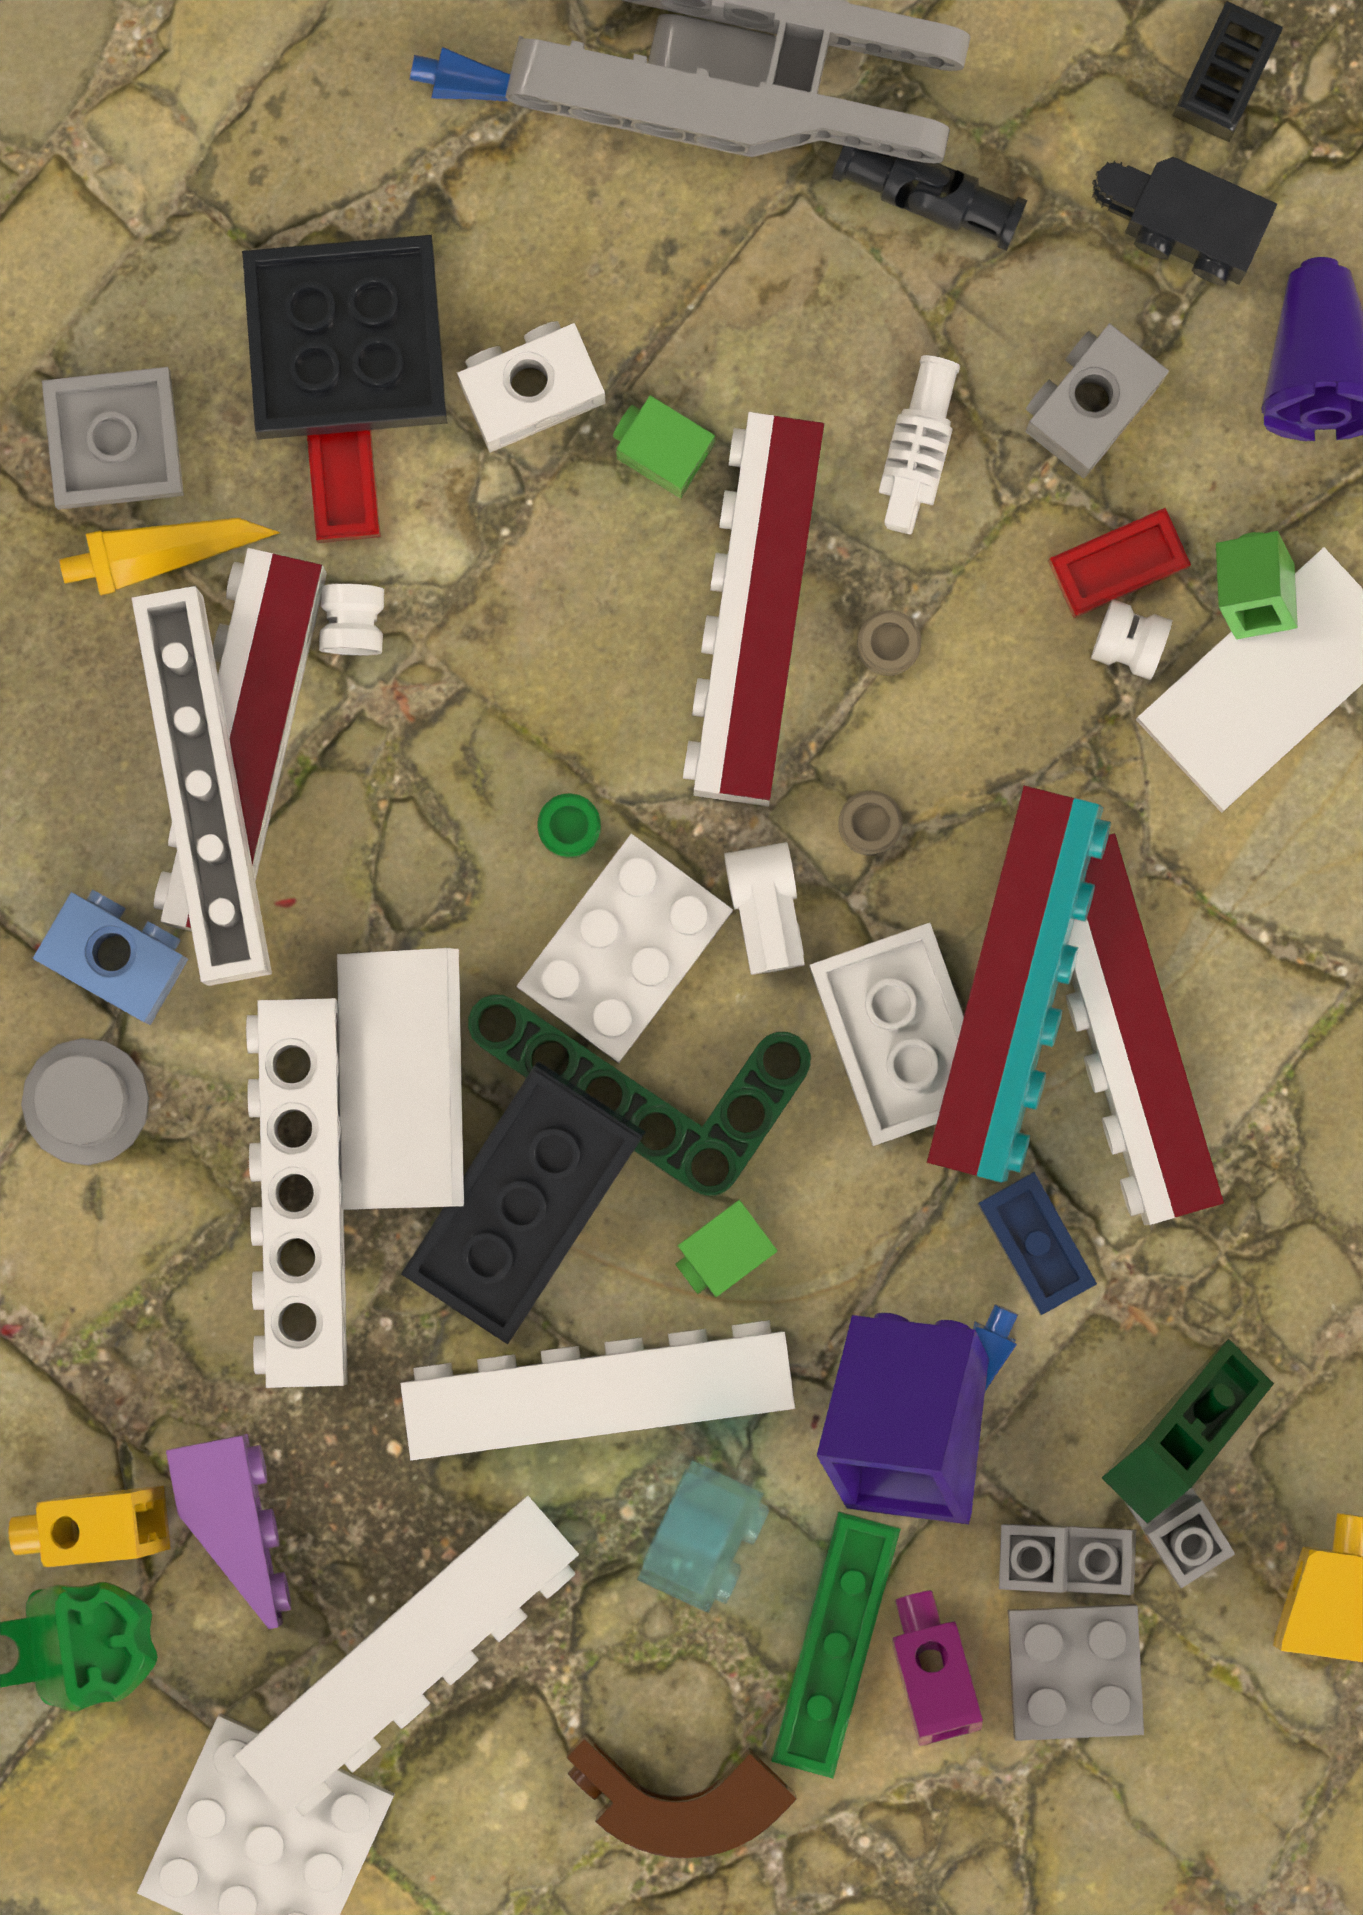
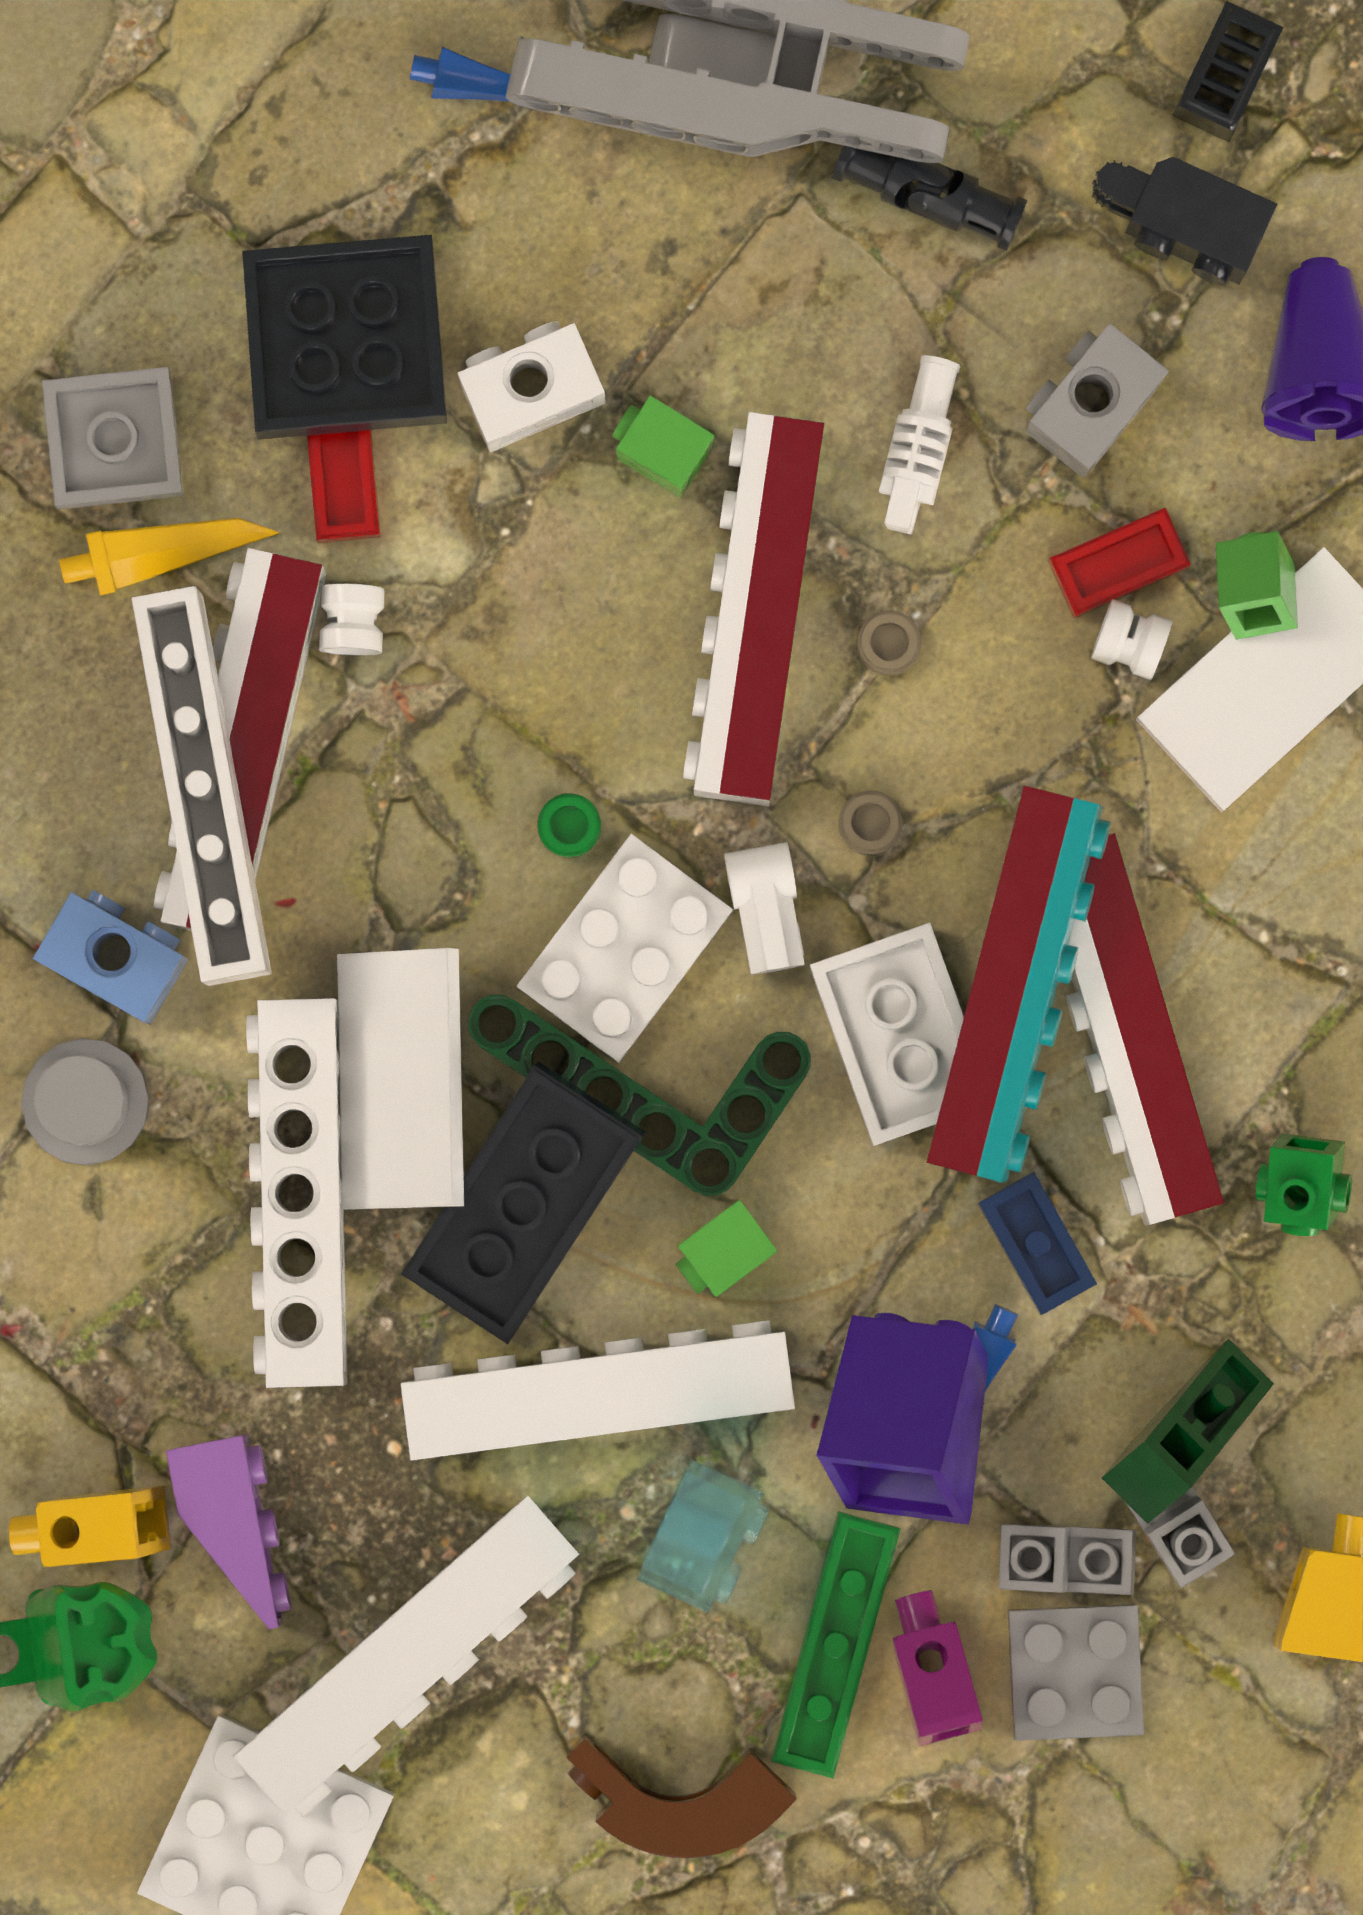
(1304, 1184): none -> green brick

